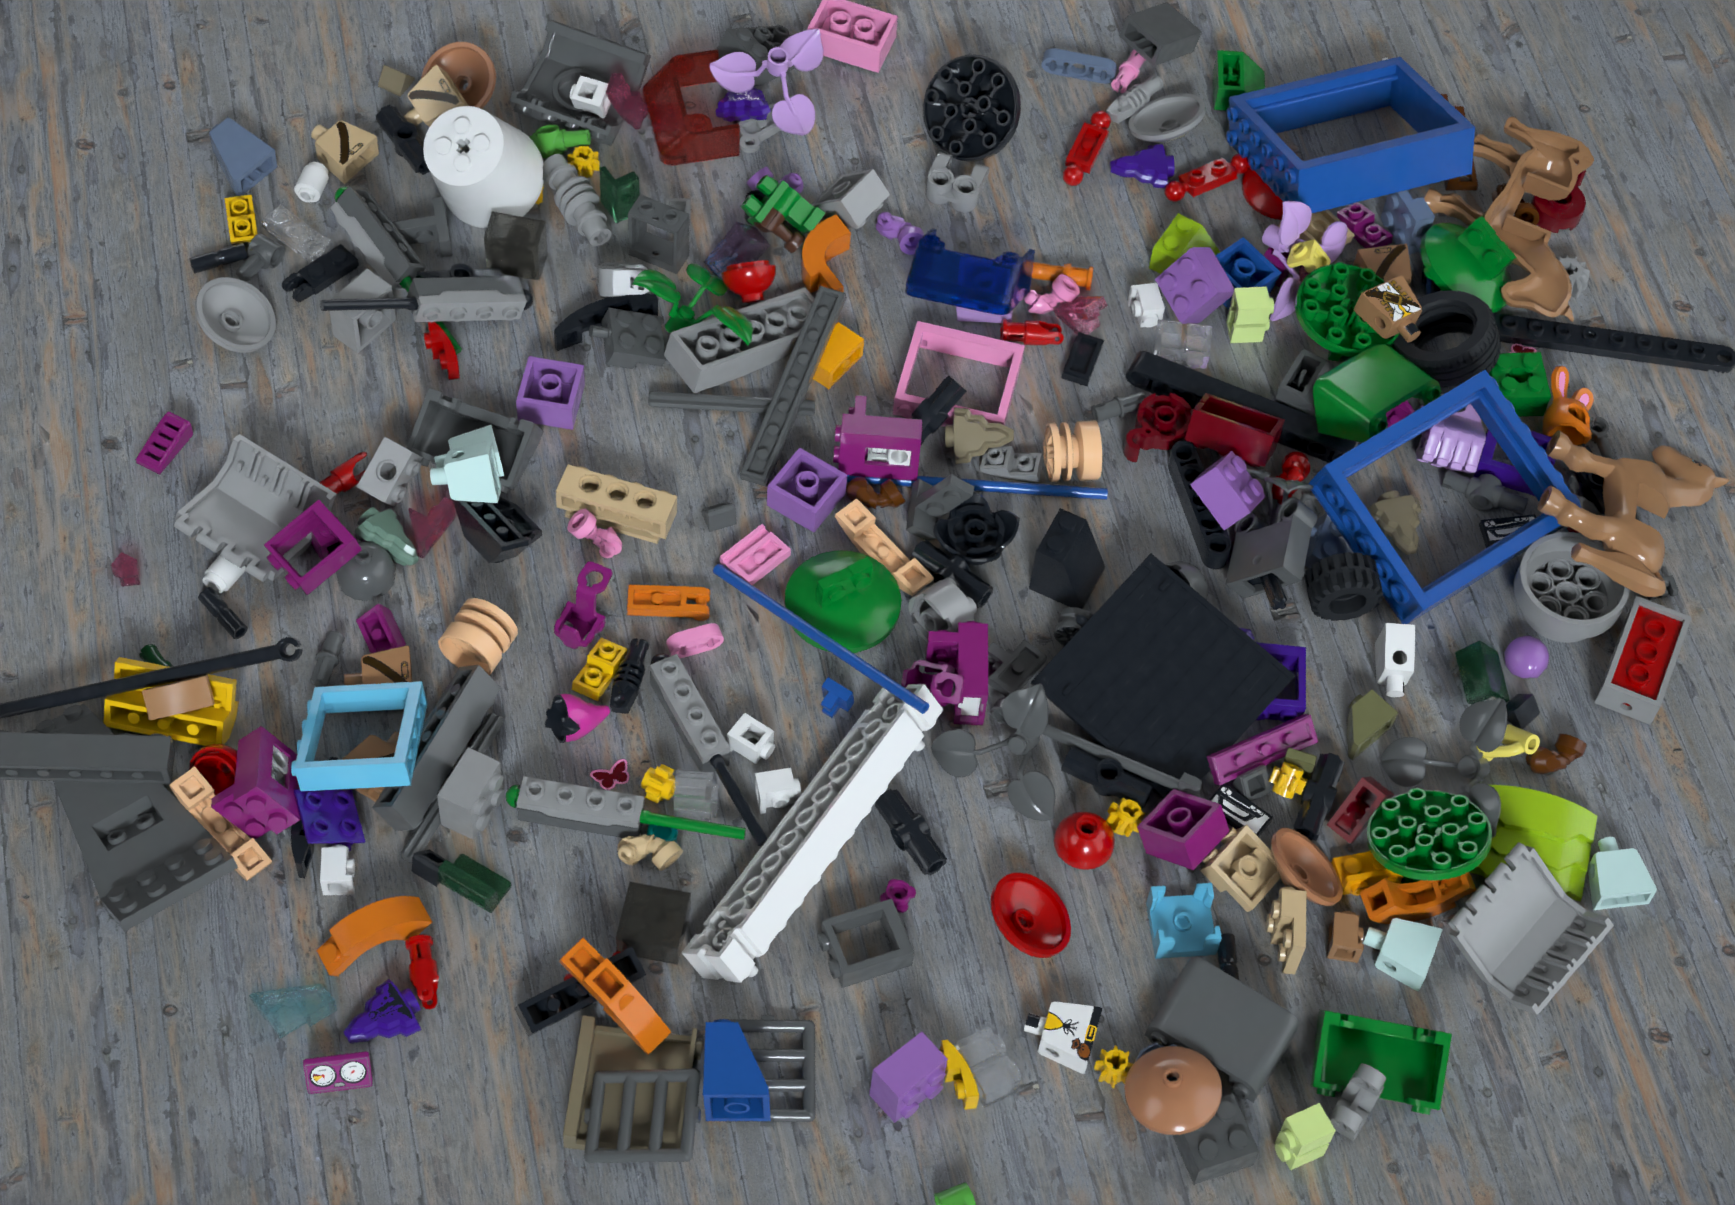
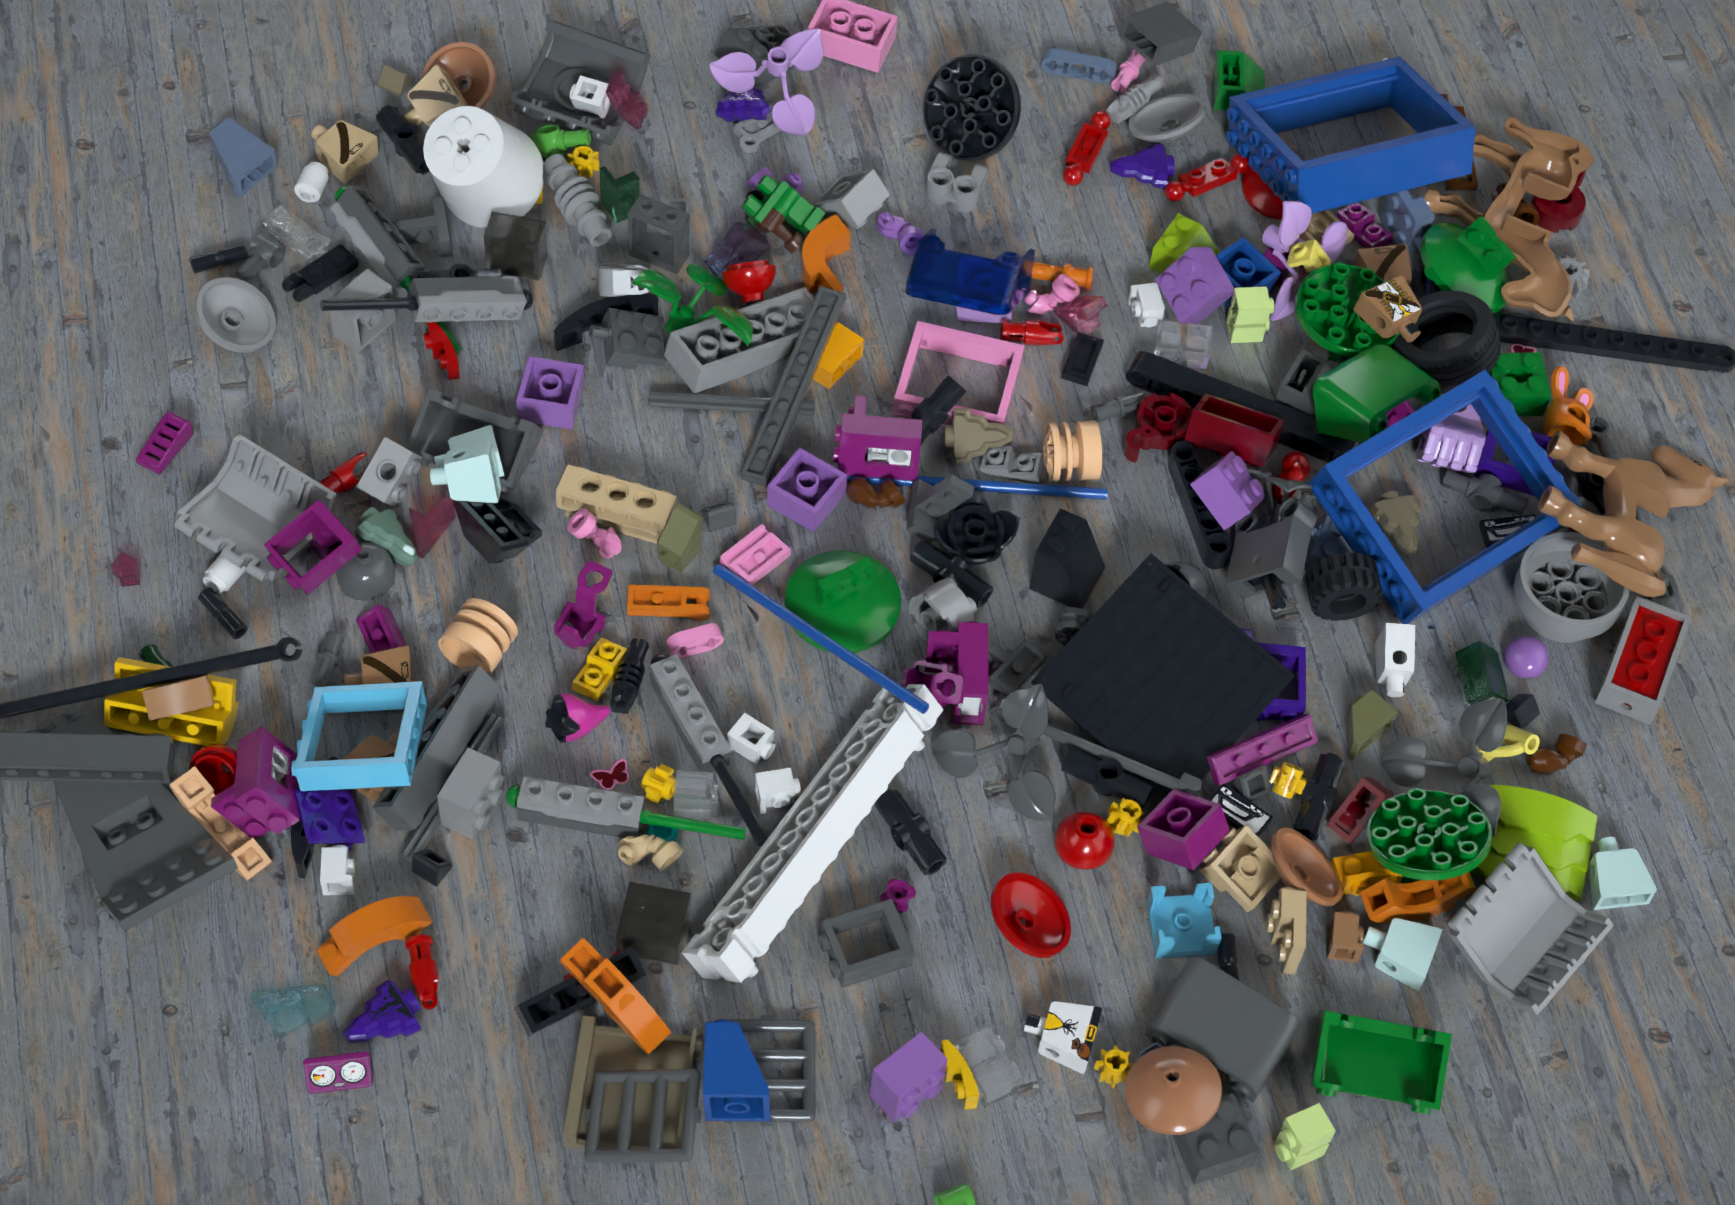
(241, 218): yellow slope -> none
(474, 882): clear green panel -> none
(680, 538): none -> olive slope
(682, 136): clear red windscreen -> none
(835, 697): blue tile -> none
(870, 540): light nougat slope -> none
(1301, 759): olive tile -> none
(1357, 1101): light grey piece -> none

